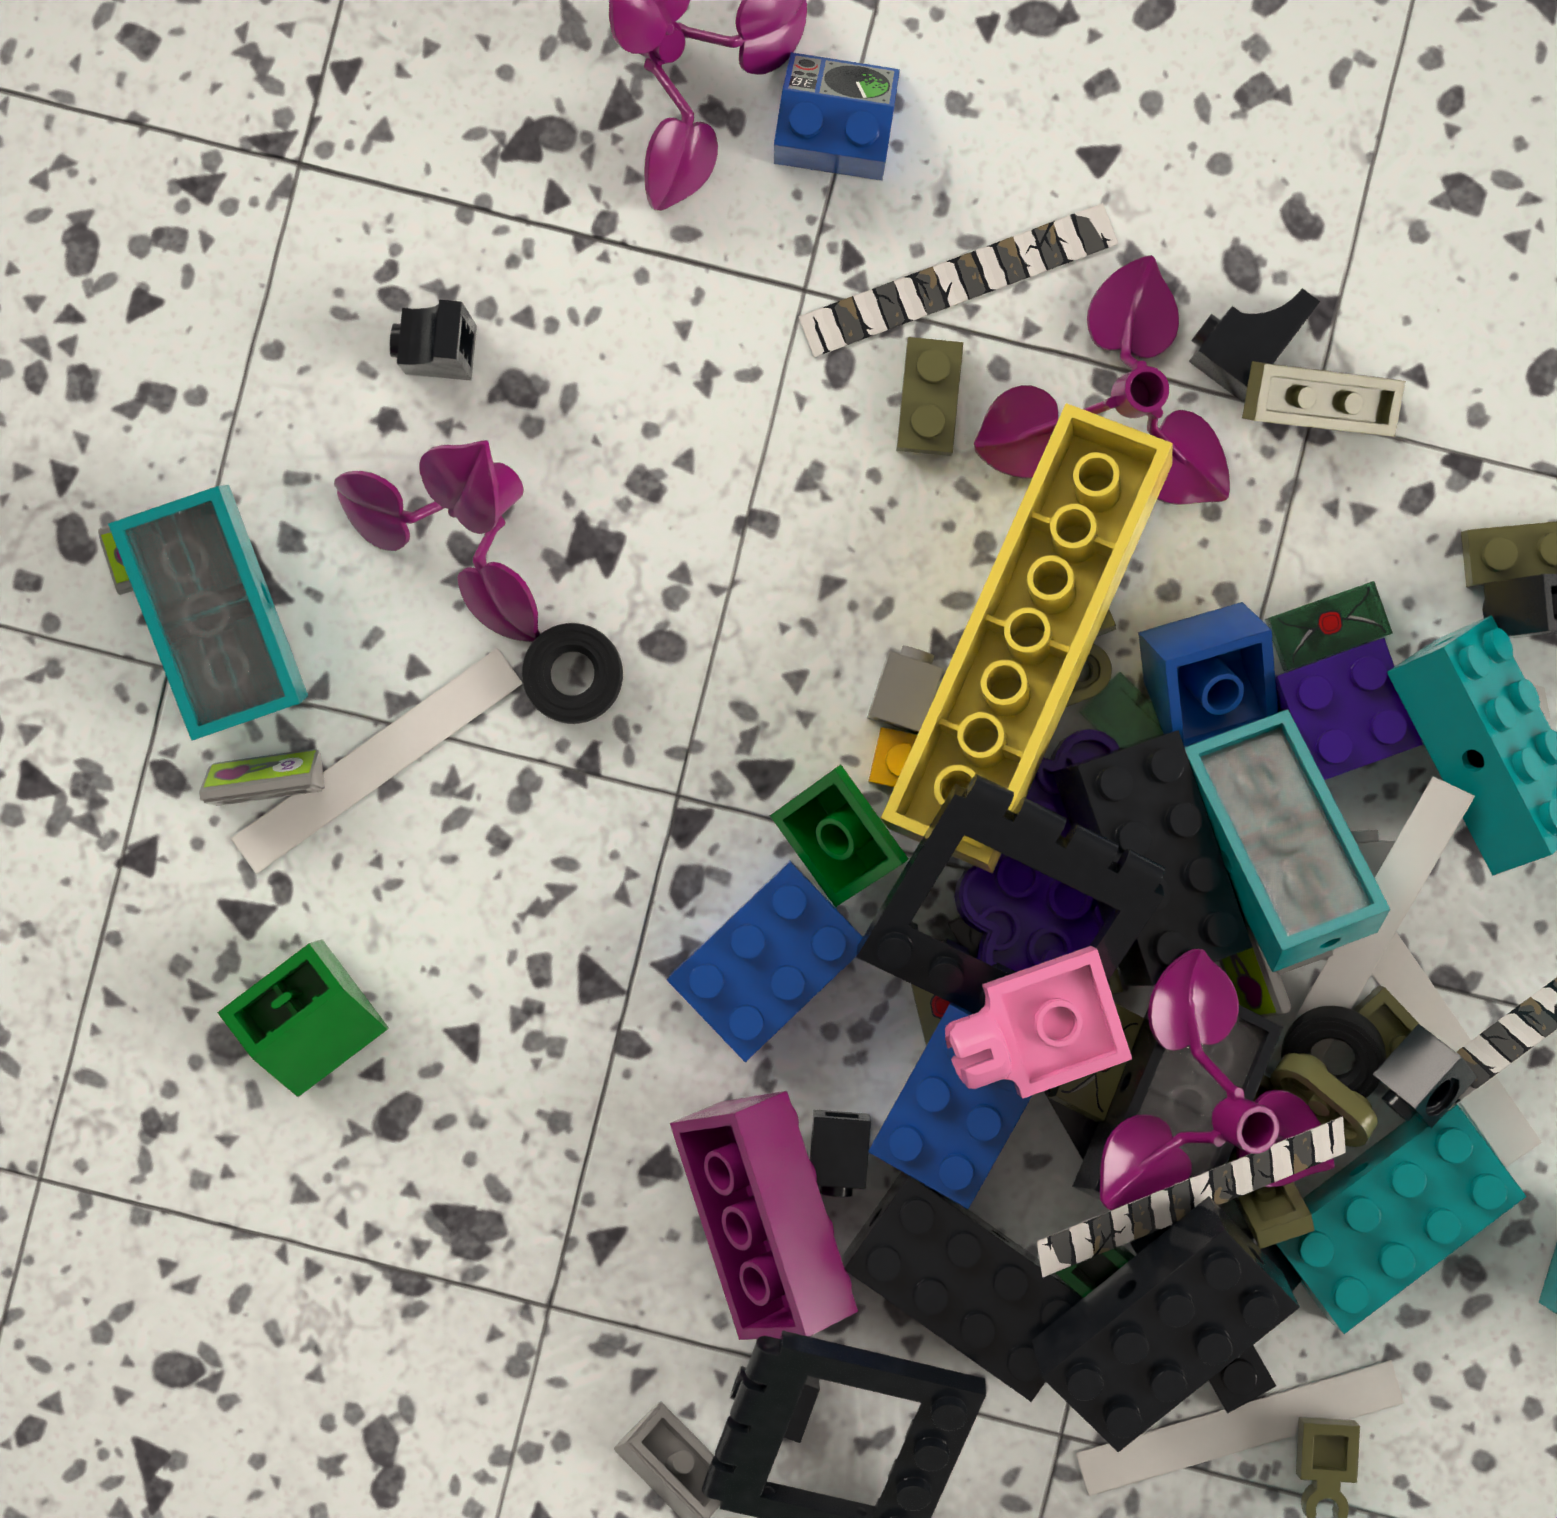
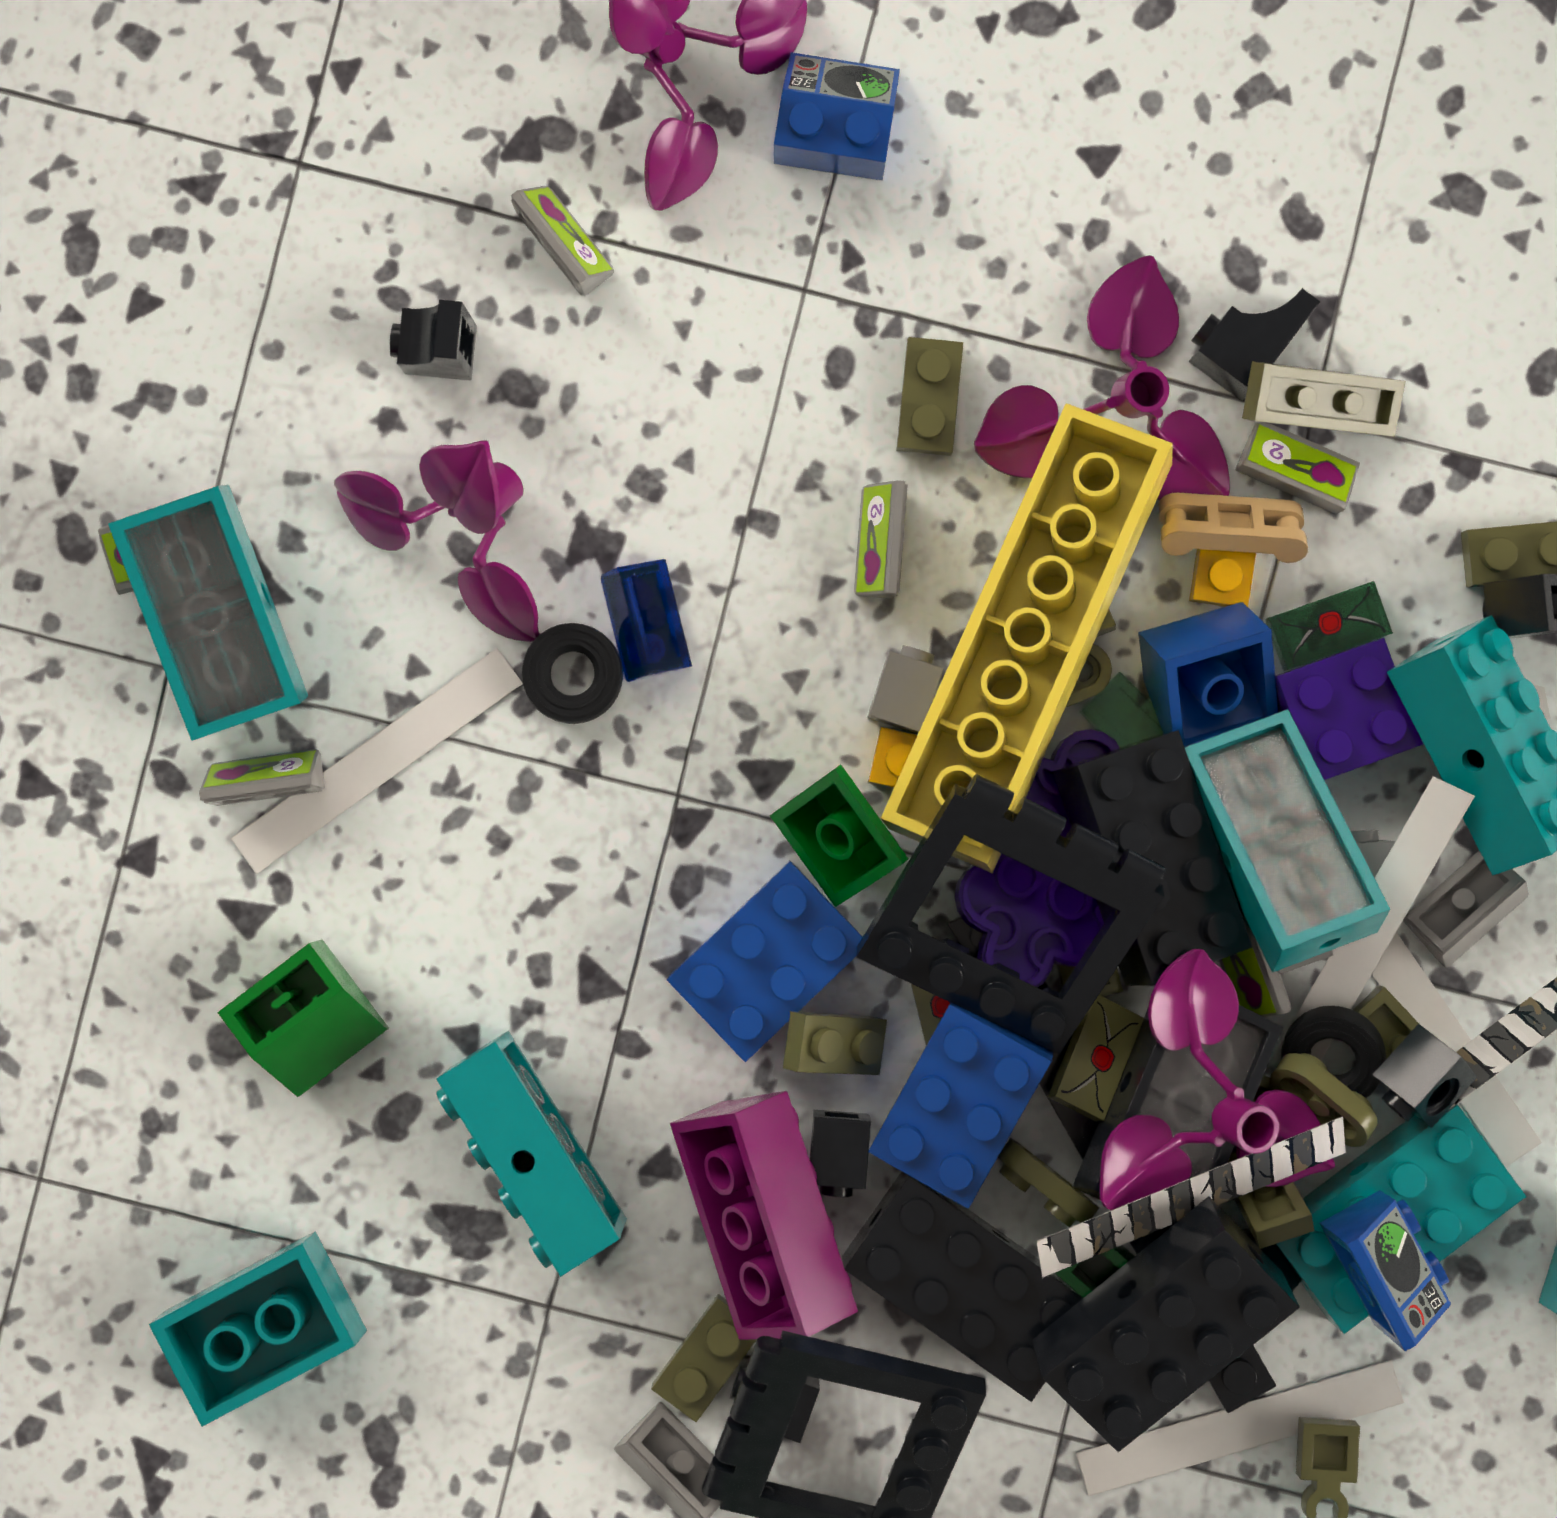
(258, 1329): none -> teal brick
(554, 1187): none -> teal brick
(562, 238): none -> slope
(645, 620): none -> clear blue slope
(702, 1361): none -> olive plate
(834, 1043): none -> olive plate
(880, 539): none -> slope
(958, 280): sticker -> none
(1026, 1169): none -> olive plate
(1041, 1027): bright pink plate -> none
(1222, 577): none -> yellow plate
(1232, 525): none -> tan plate
(1298, 467): none -> slope
(1388, 1267): none -> blue slope
(1465, 908): none -> light grey slope

